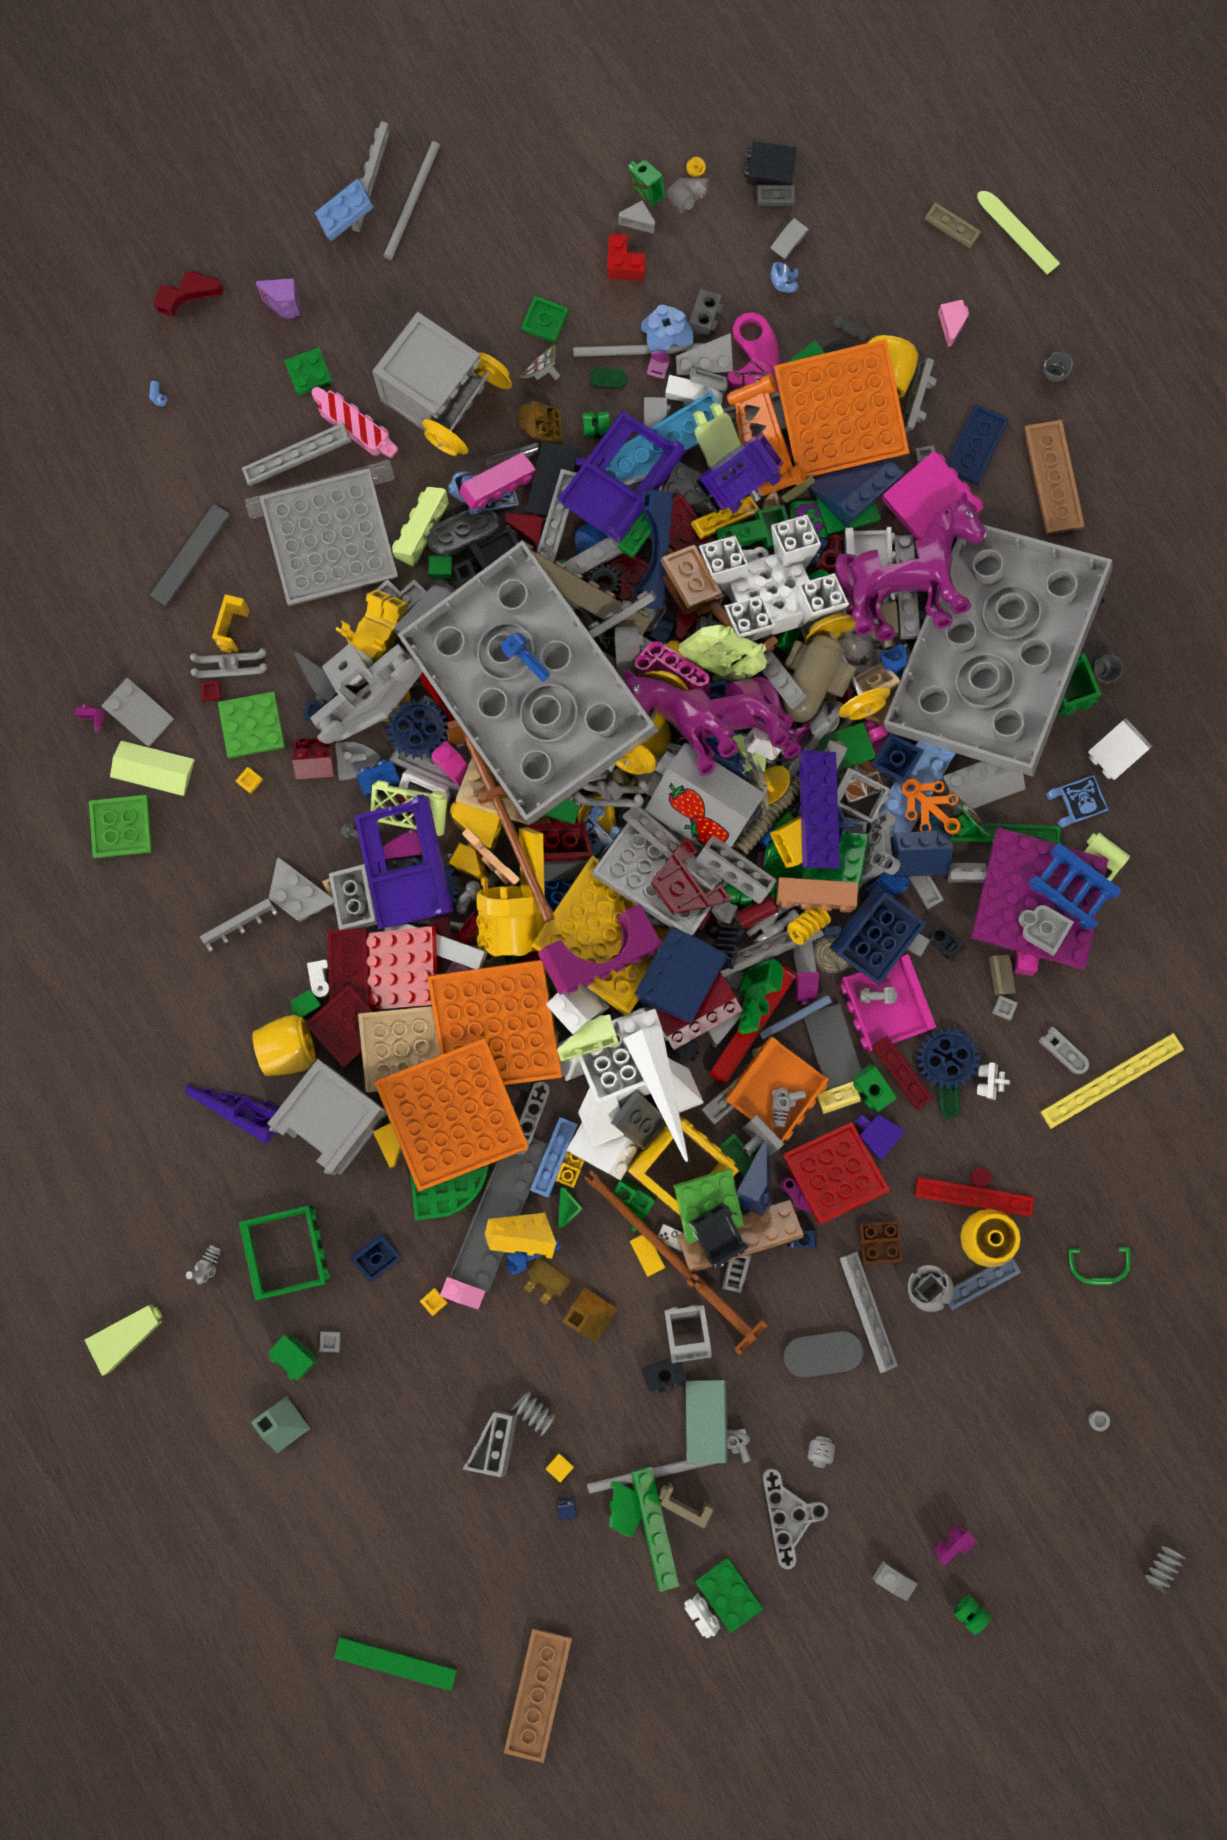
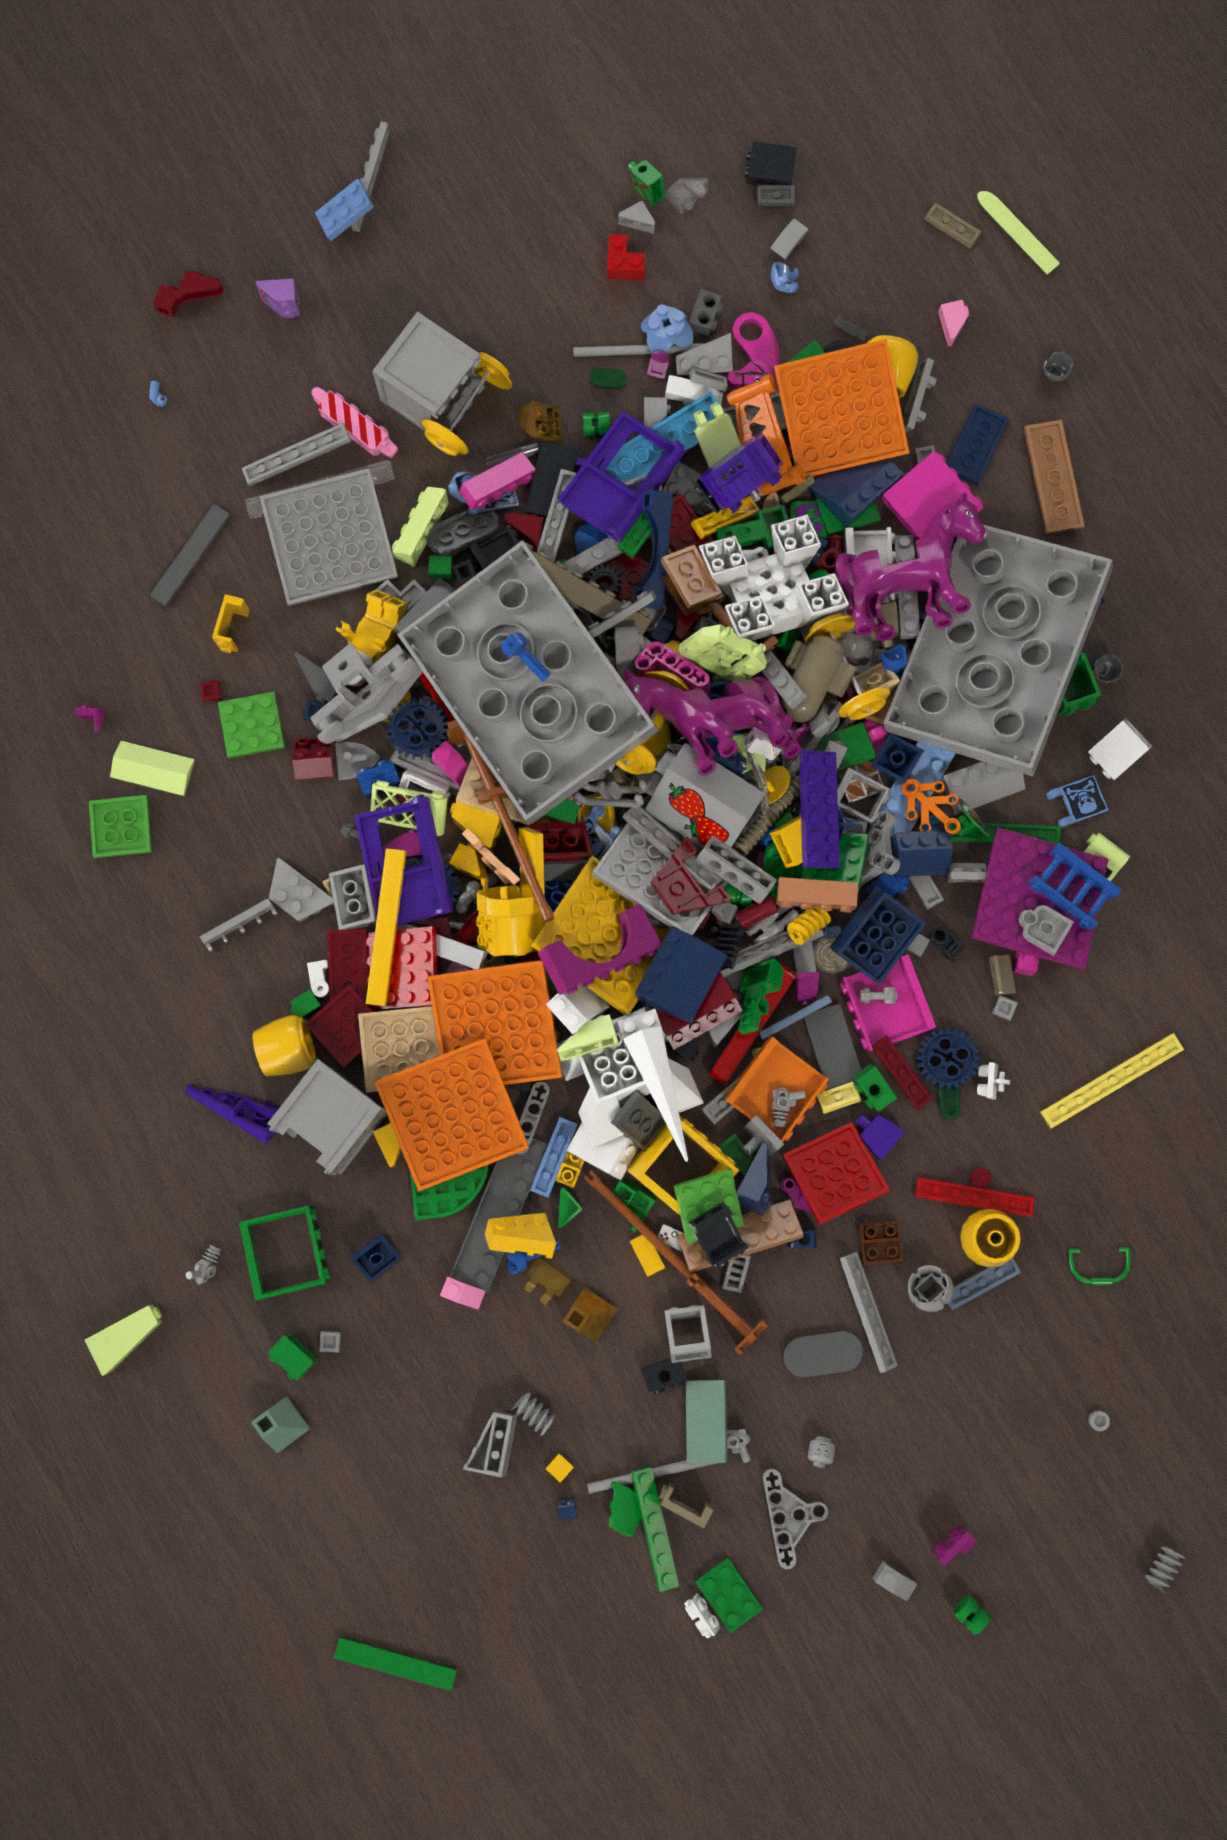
(137, 712): light grey slope -> none
(229, 664): light grey piece -> none
(249, 780): yellow tile -> none
(308, 371): green plate -> none
(386, 927): none -> yellow tile
(411, 201): light grey piece -> none
(433, 1301): yellow tile -> none
(538, 1695): medium nougat plate -> none
(542, 365): shield -> none
(545, 319): green tile -> none
(695, 167): yellow tile -> none
(1065, 1052): light grey plate -> none

